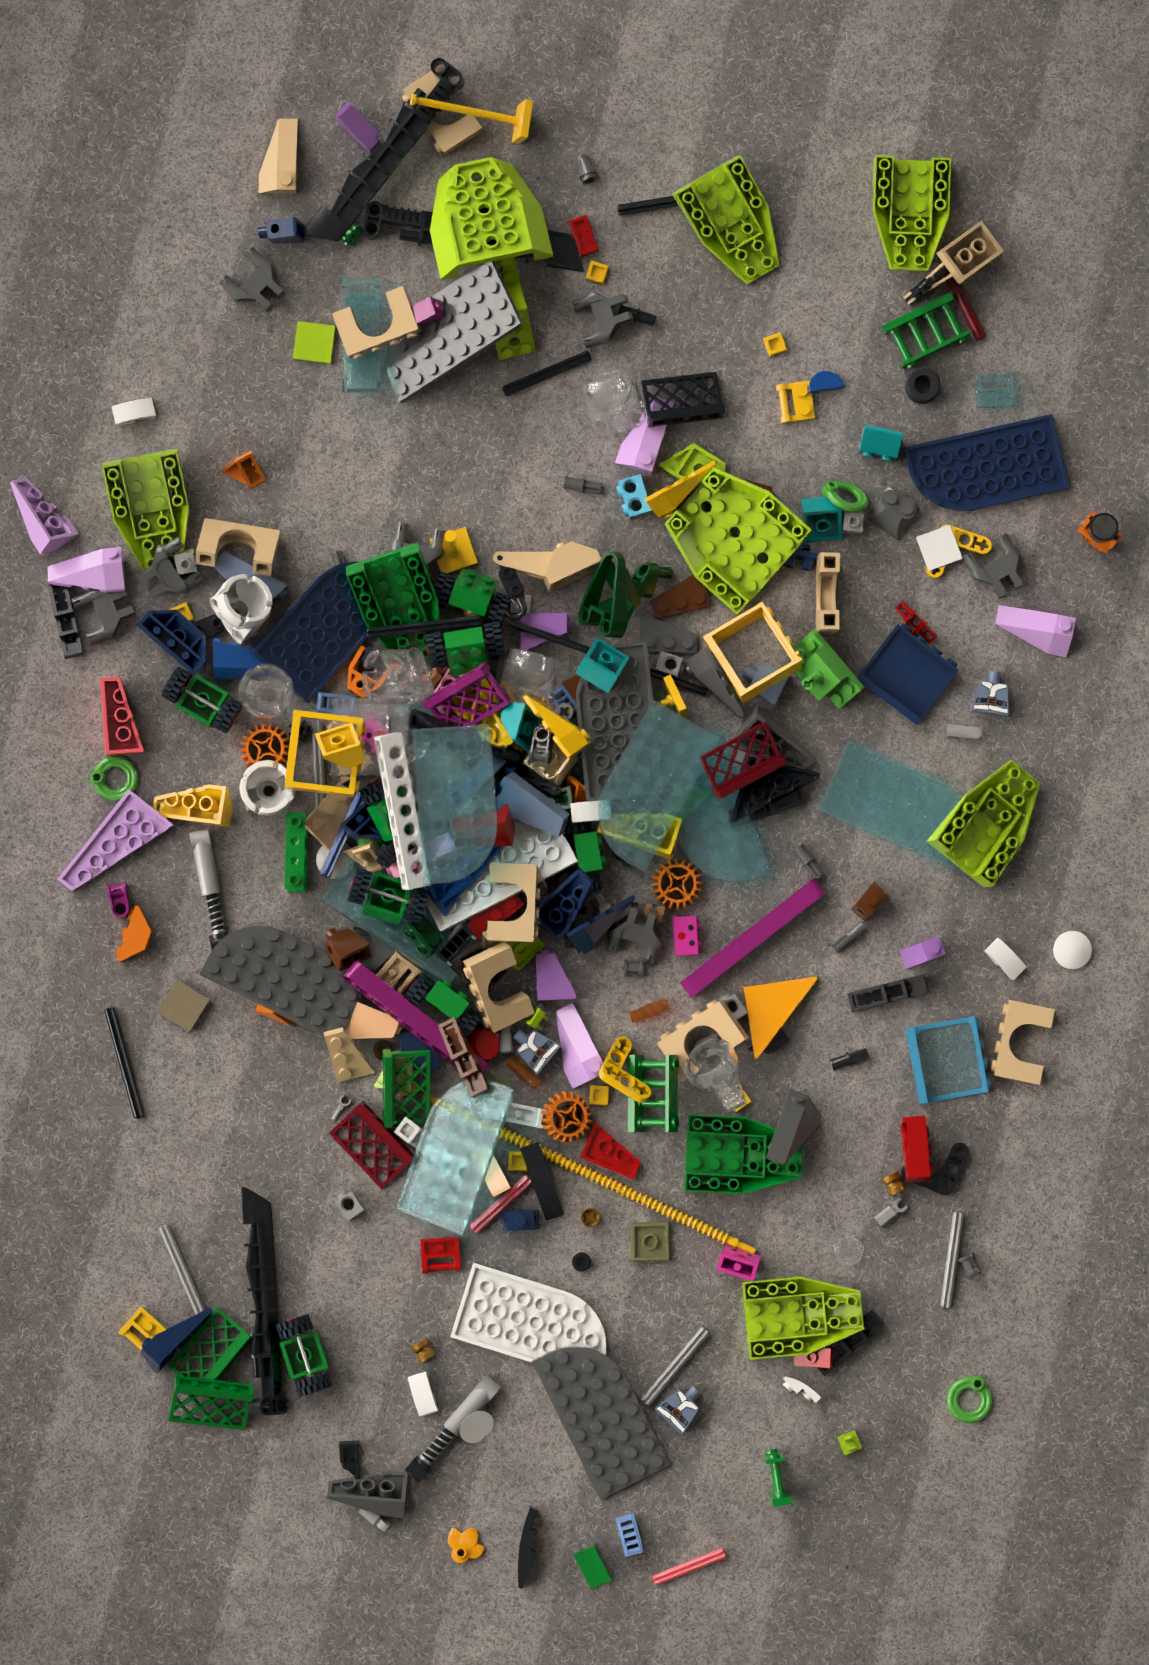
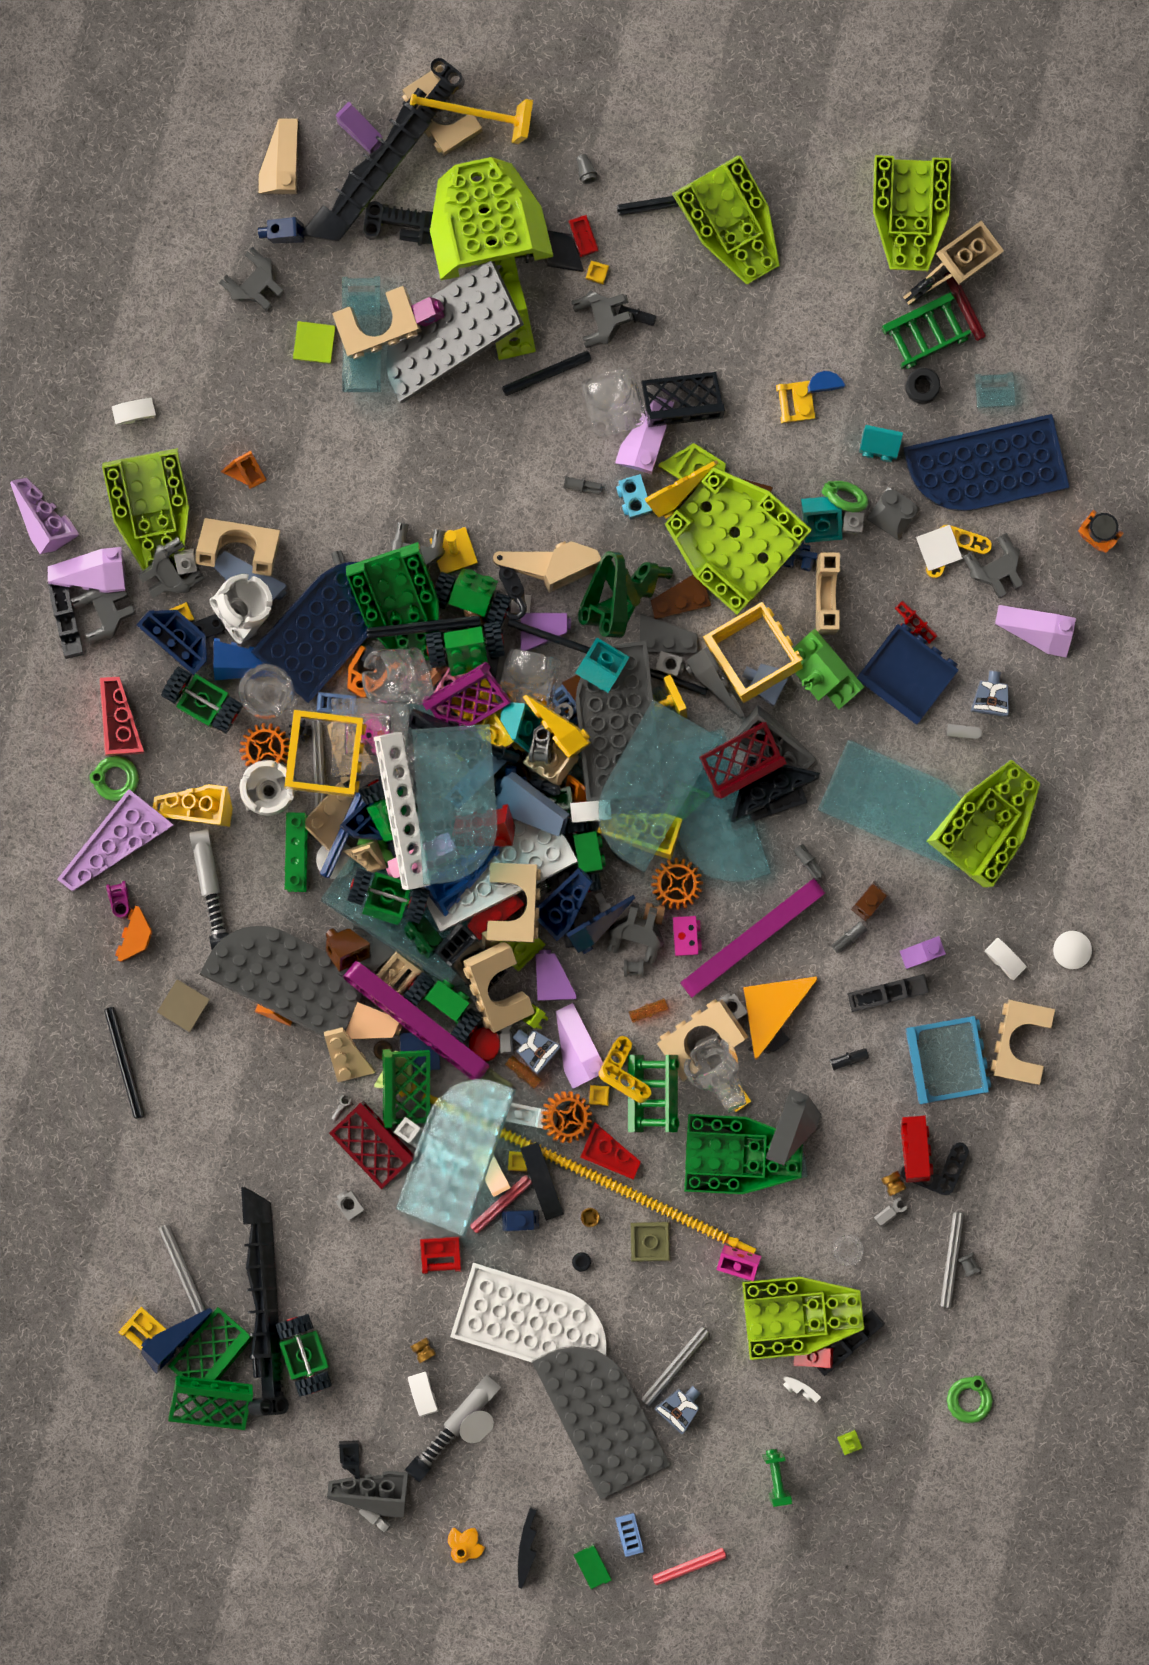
(341, 746): yellow slope -> none
(351, 235): green plant -> none
(386, 855): black gear -> none
(464, 1057): reddish brown slope -> none
(775, 344): yellow tile -> none

